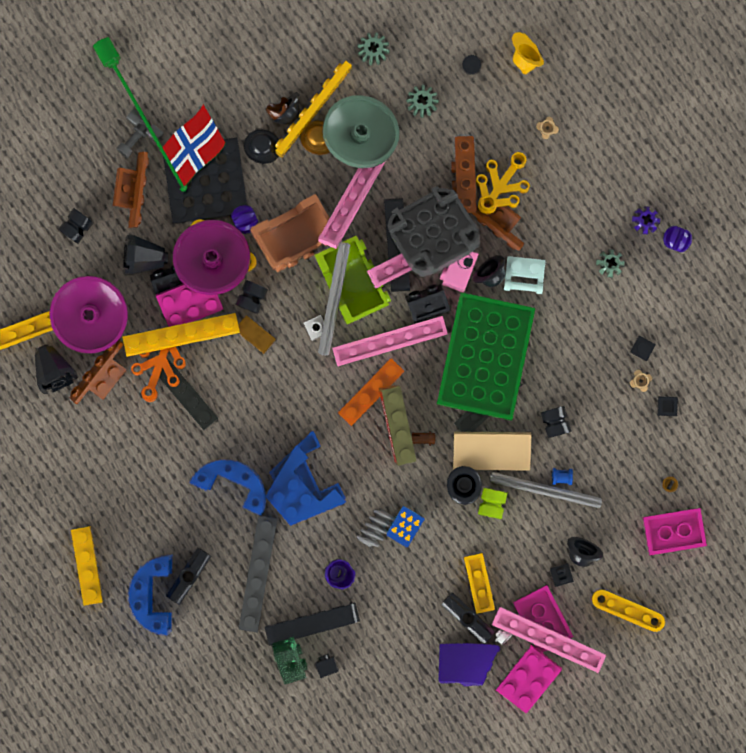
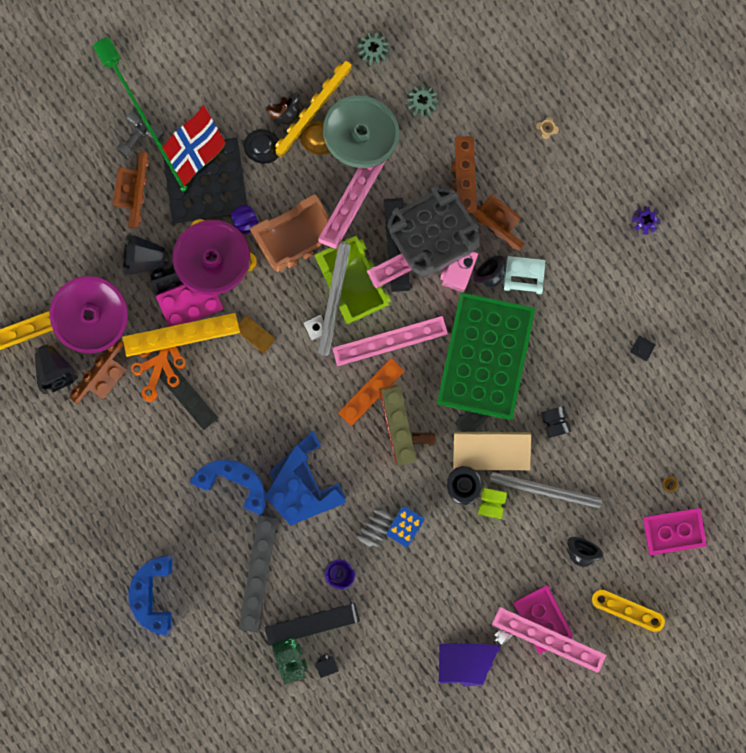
(75, 225): black wheel -> none
(87, 565): yellow plate -> none
(181, 586): black piece -> none
(251, 296): black wheel -> none
(427, 303): black bracket -> none
(471, 65): black tile -> none
(477, 626): black piece -> none
(479, 583): yellow plate -> none
(500, 186): yellow plant -> none
(526, 53): yellow piece -> none
(529, 679): dark pink plate -> none
(561, 574): black tile -> none
(562, 476): blue bush -> none
(616, 262): sand green piece -> none
(639, 375): tan plate -> none
(667, 406): black tile -> none
(677, 238): dark purple piece -> none

